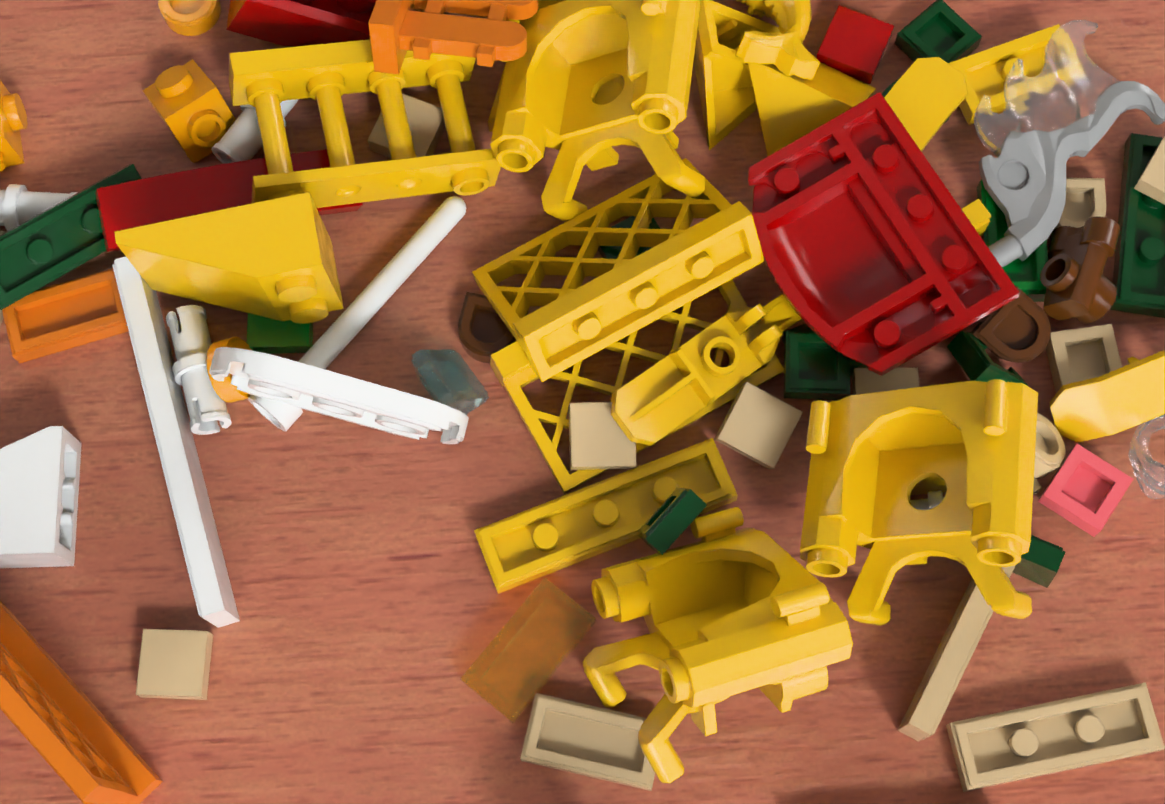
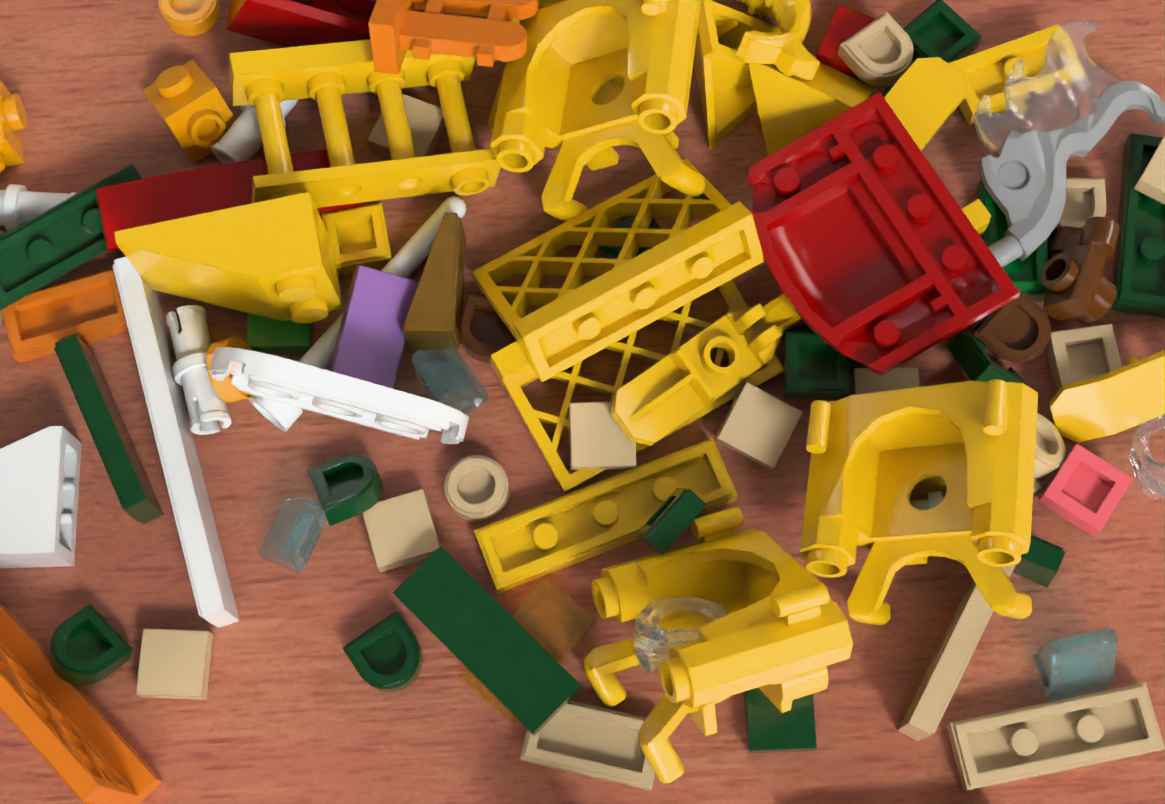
(87, 648): none -> dark green tile
(108, 430): none -> dark green tile
(294, 533): none -> clear light blue slope
(346, 487): none -> dark green tile
(359, 237): none -> yellow tile
(373, 326): none -> medium lavender tile
(387, 655): none -> dark green tile
(401, 530): none -> tan tile
(439, 295): none -> pearl gold slope
(477, 488): none -> tan tile
(487, 641): none -> dark green tile
(654, 643): none -> clear piece
(776, 731): none -> dark green tile
(878, 52): none -> tan tile
(1077, 663): none -> clear light blue slope

